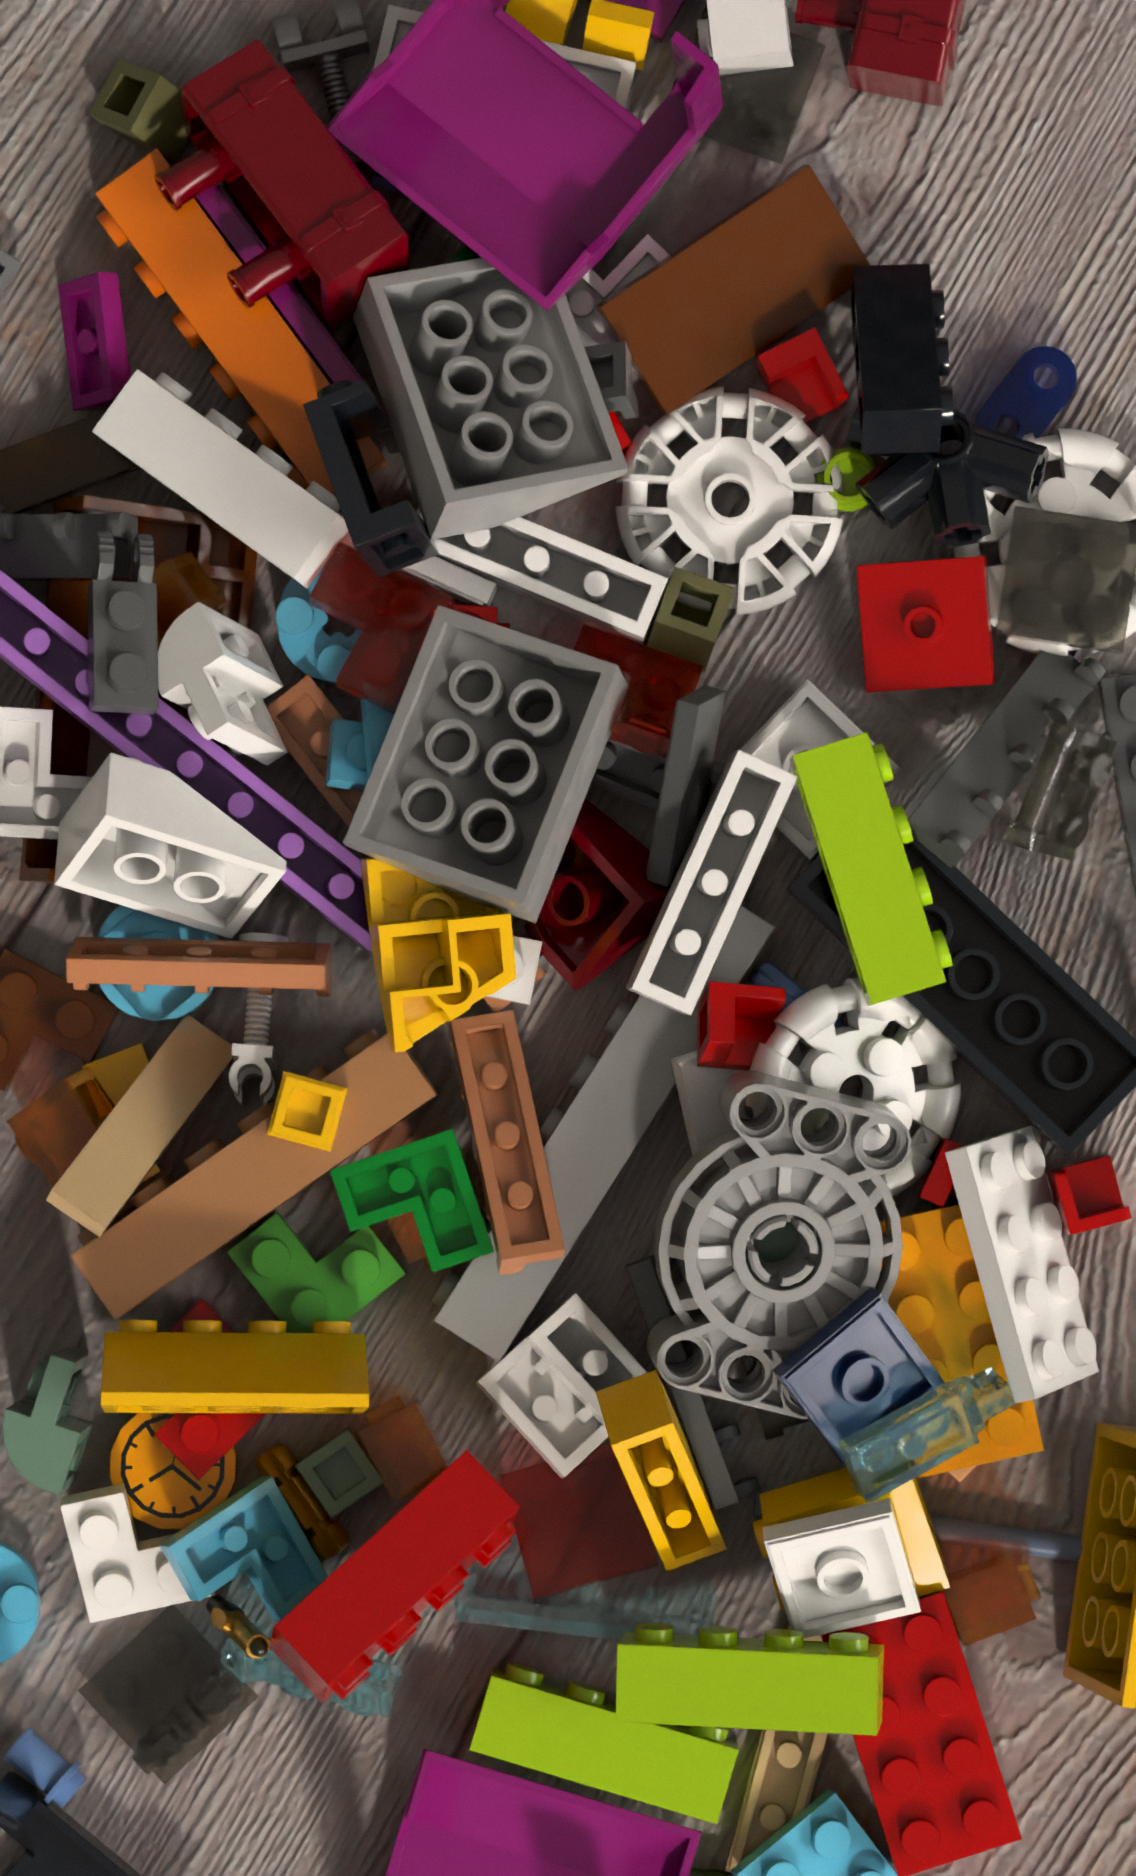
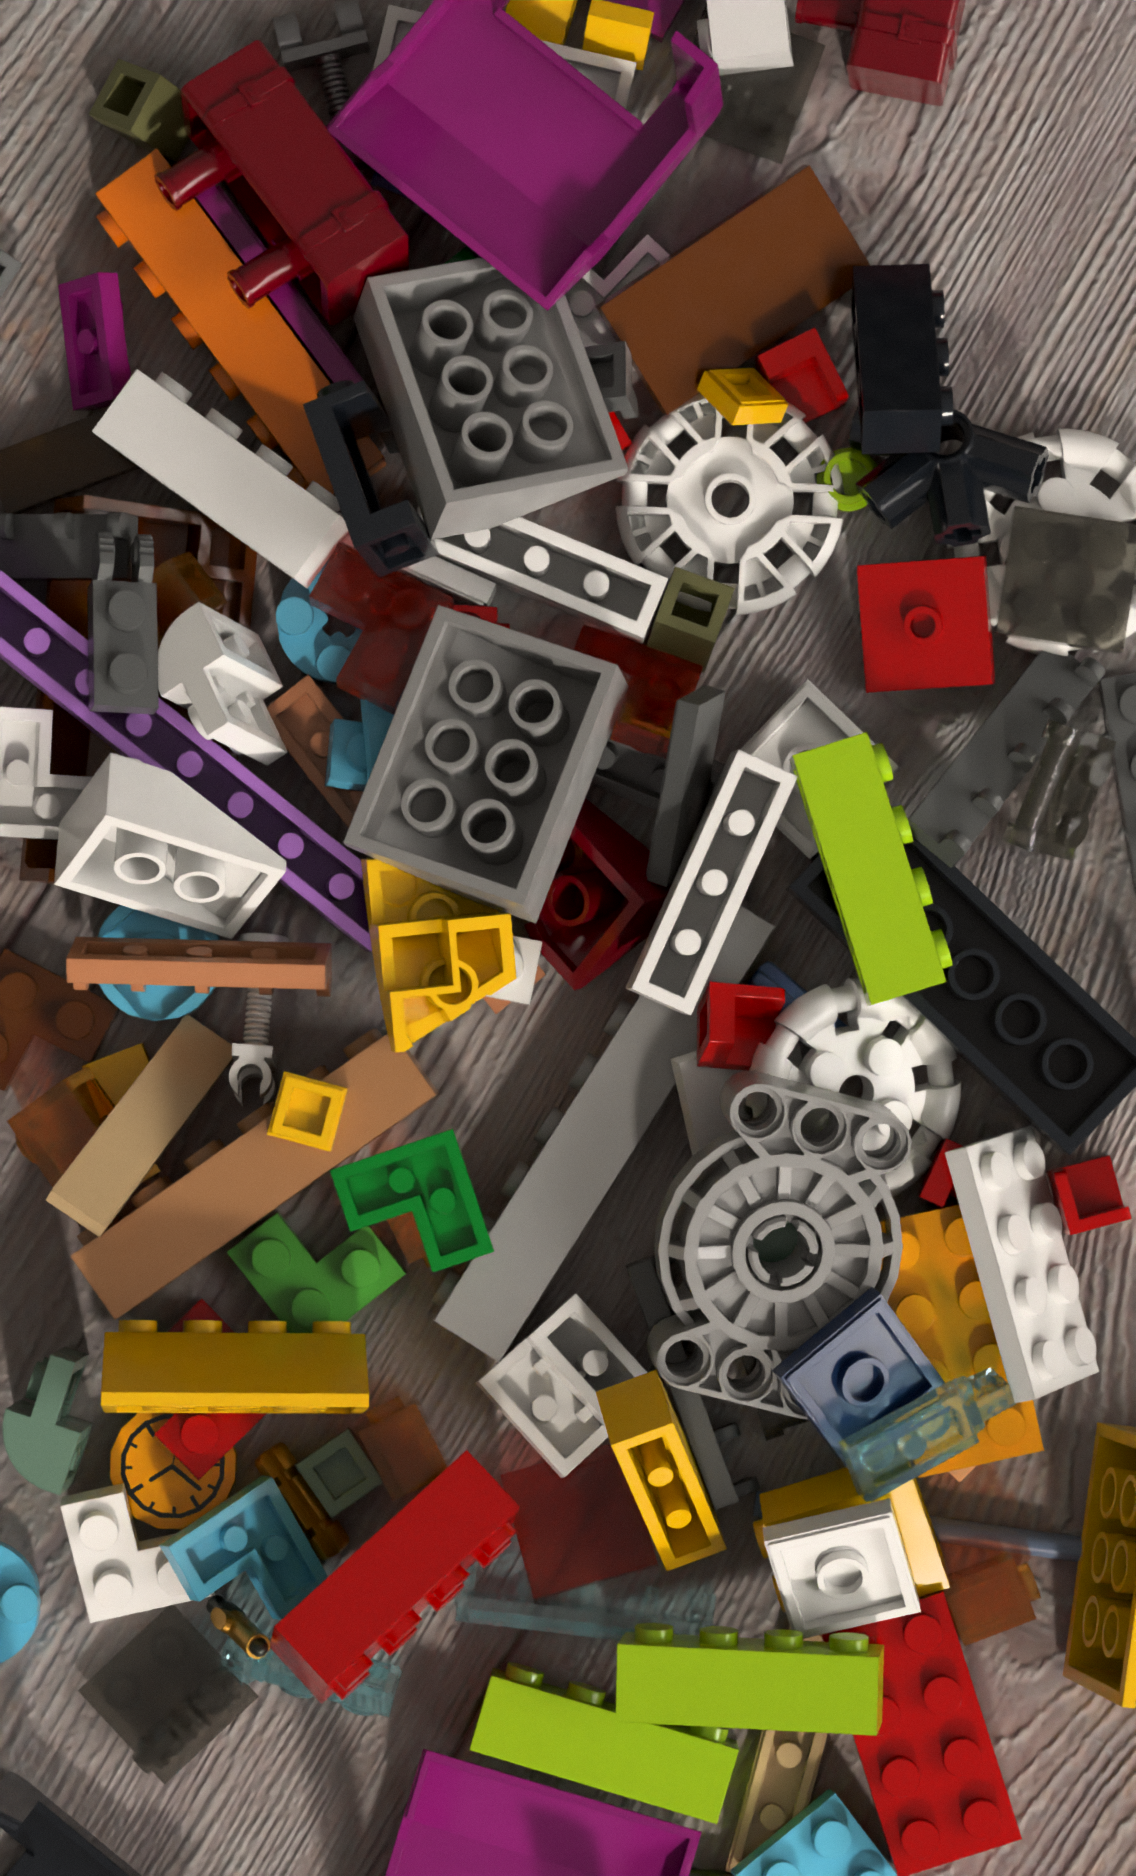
(45, 1768): medium blue pin -> none
(506, 1140): nougat hinge -> none
(742, 396): none -> yellow tile
(1023, 399): clear blue plate -> none

